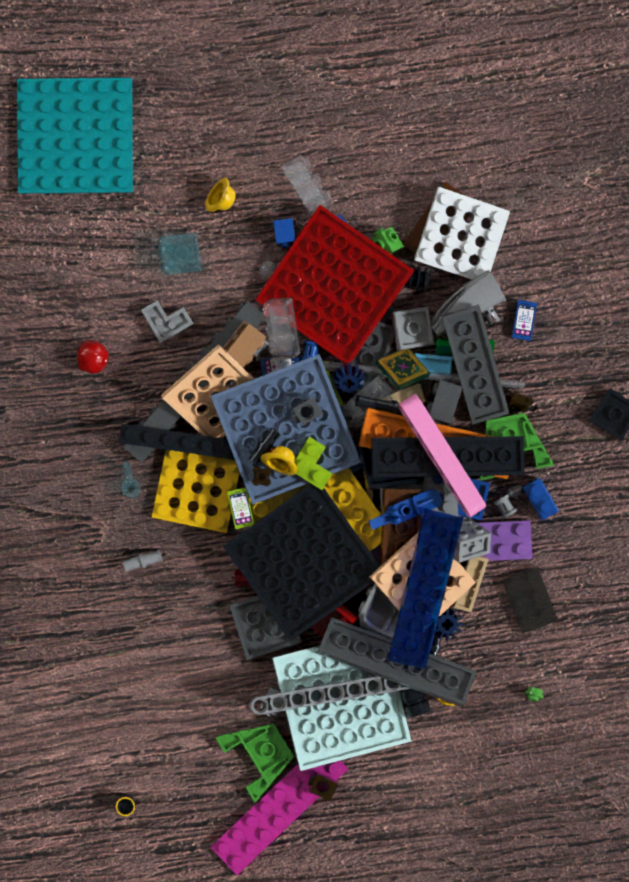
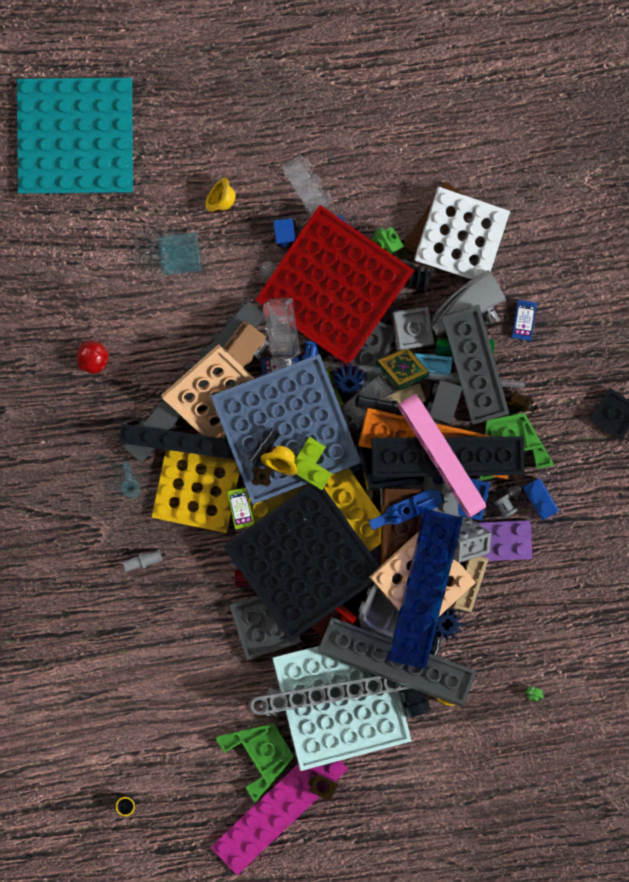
(164, 326): light grey plate -> none
(316, 411): dark grey brick -> none
(529, 599): clear smoke plate -> none

